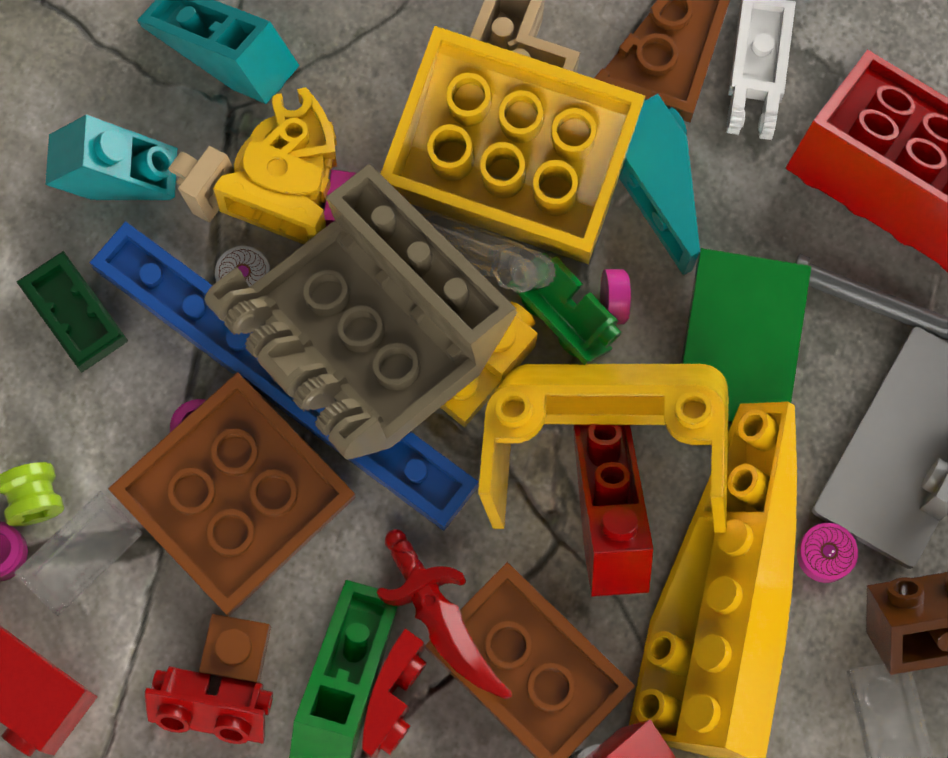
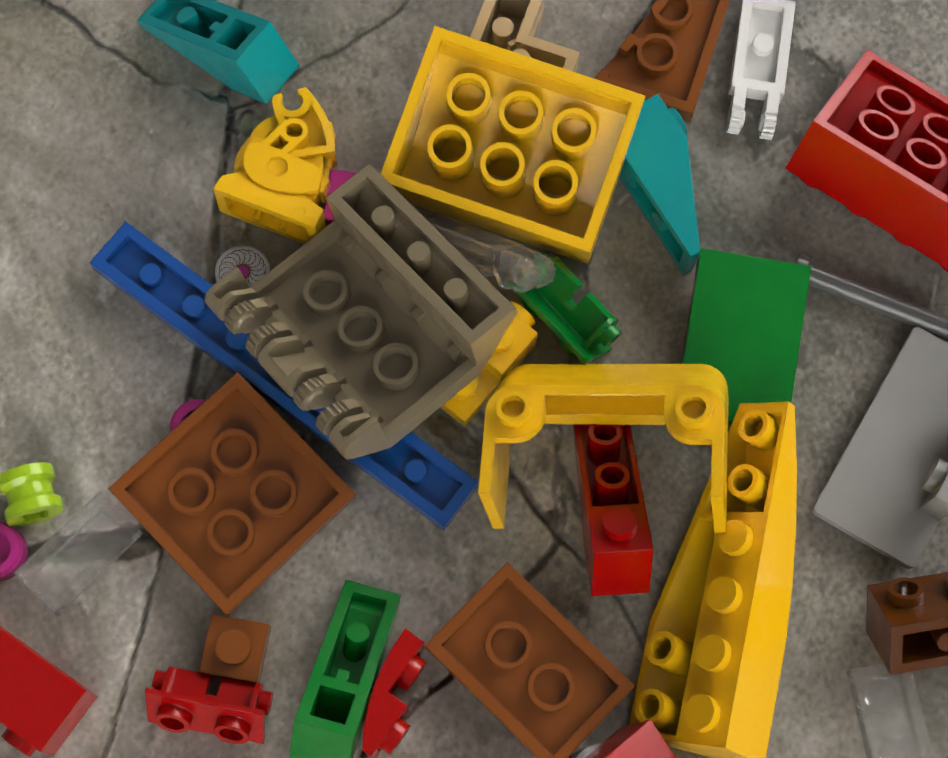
(72, 311): dark green plate -> none
(109, 162): teal slope -> none
(199, 178): tan tile -> none
(440, 615): red piece -> none
(616, 293): dark pink tile -> none
(827, 552): dark pink tile -> none

